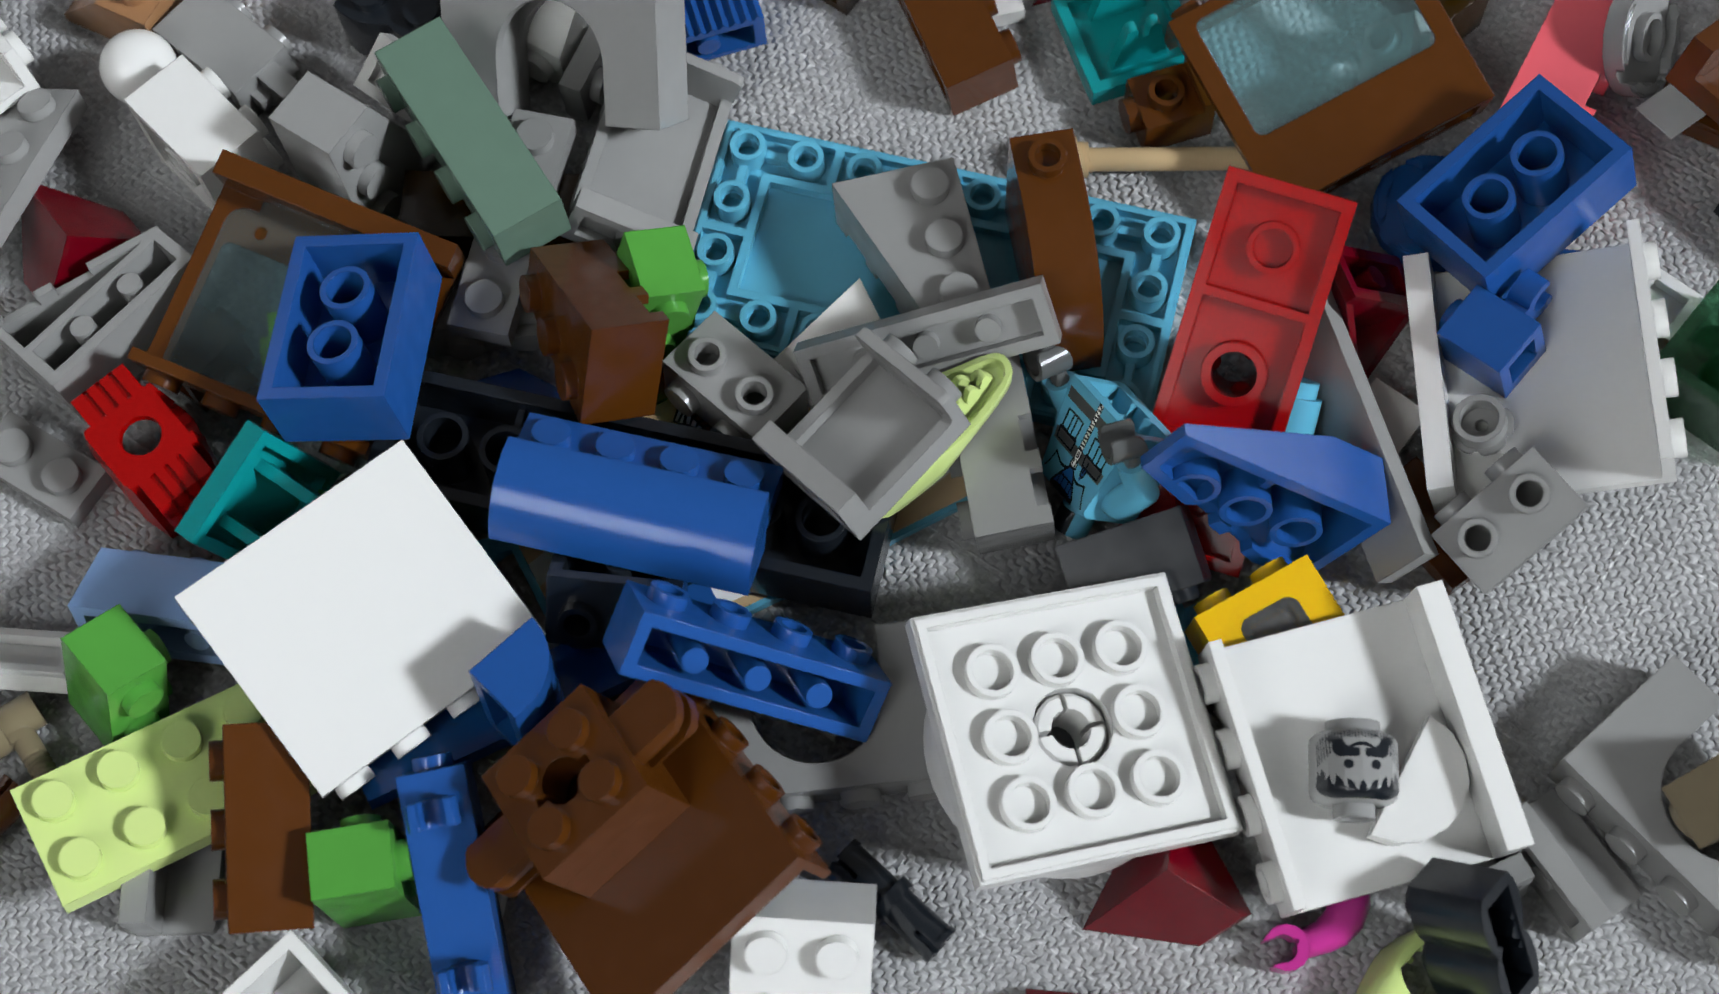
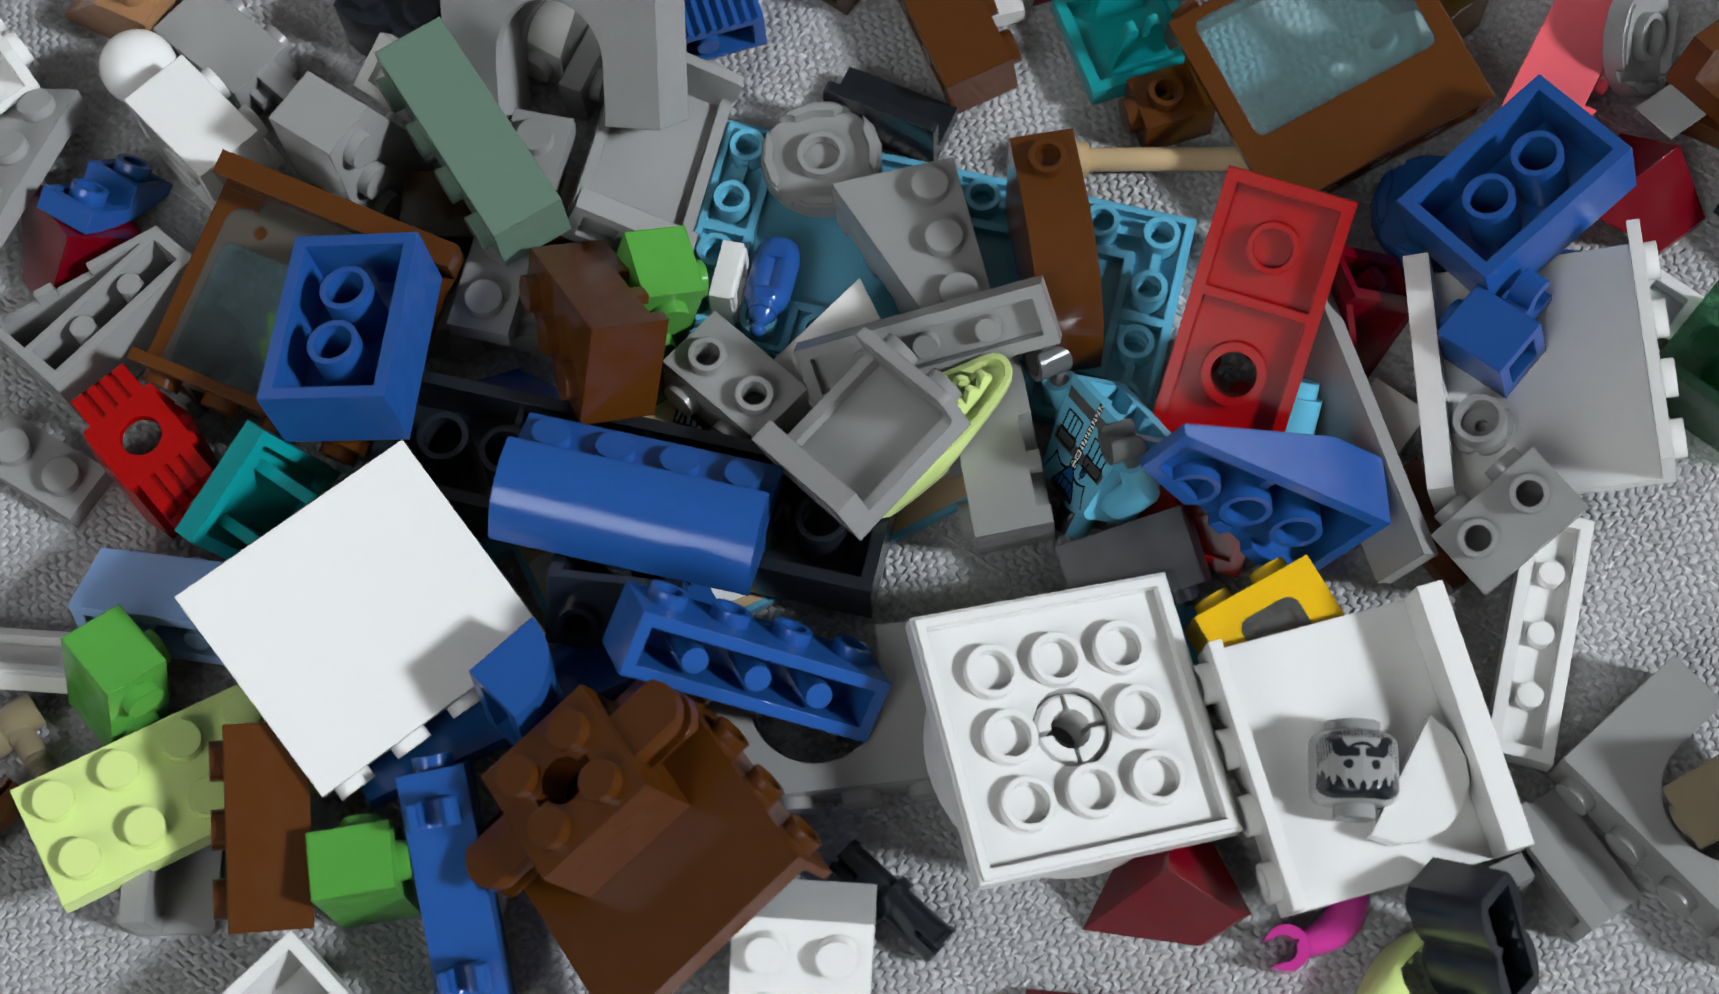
(106, 196): none -> blue slope
(729, 281): none -> white tile
(770, 281): none -> blue piece
(814, 149): none -> light grey tile
(902, 118): none -> black panel
(1539, 648): none -> white plate
(1663, 194): none -> dark red slope

